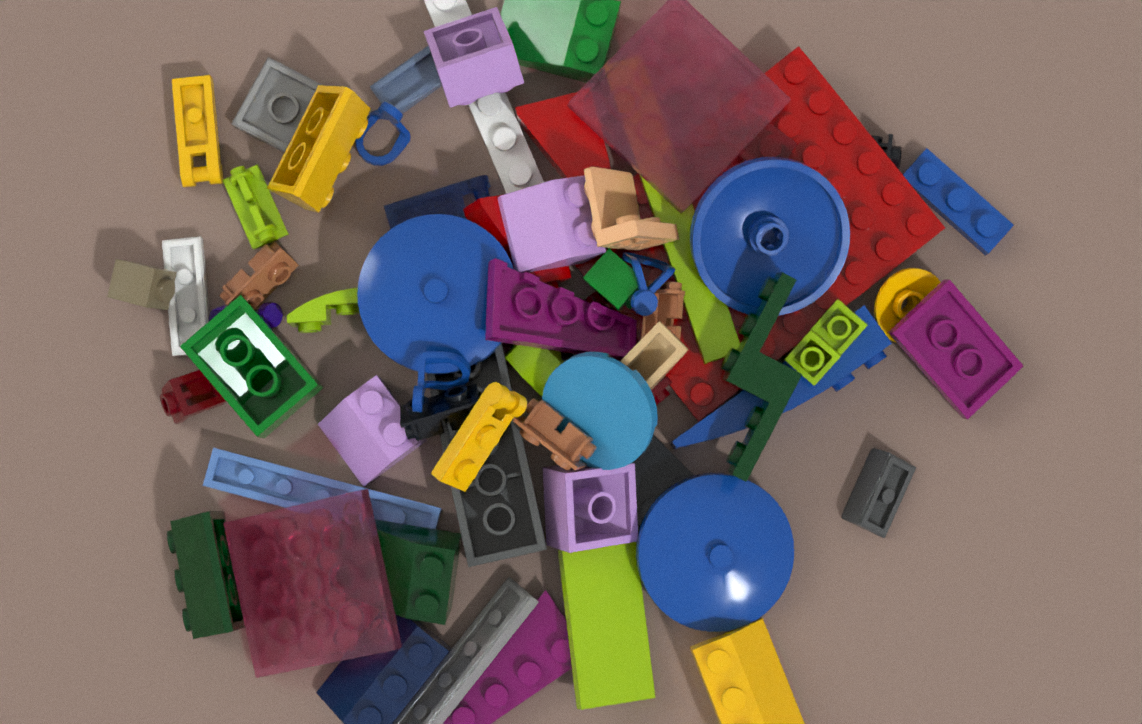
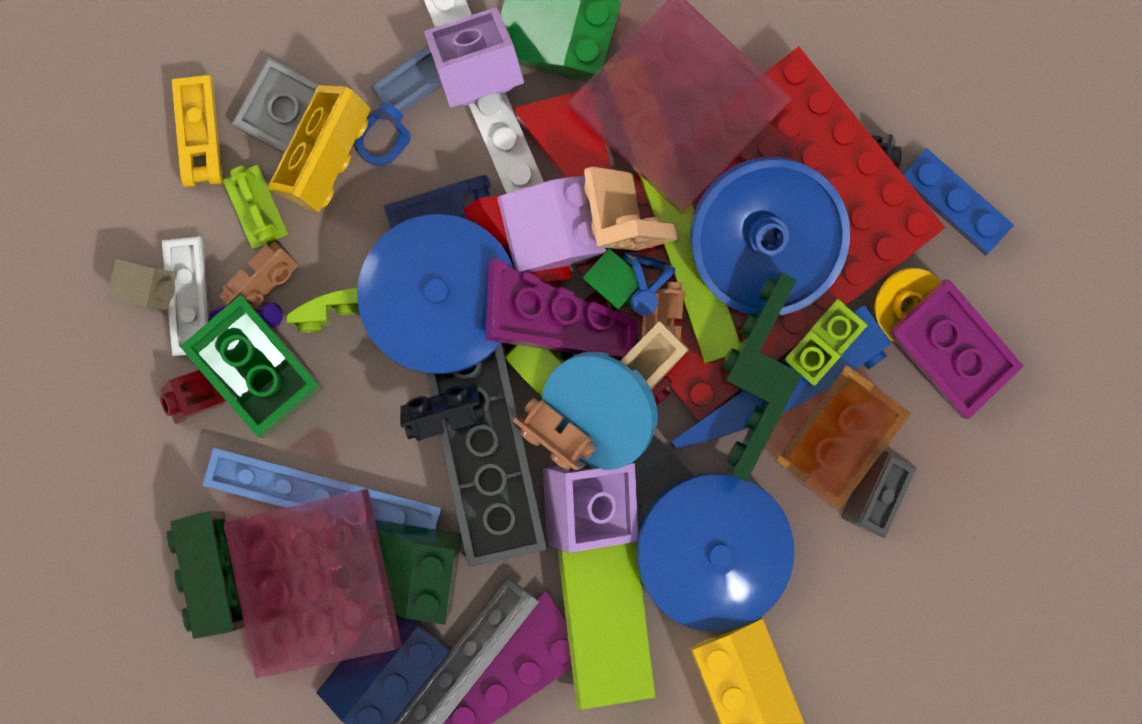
(369, 431): lavender slope -> none
(435, 357): blue piece -> none
(478, 435): yellow plate -> none
(842, 437): none -> clear orange slope

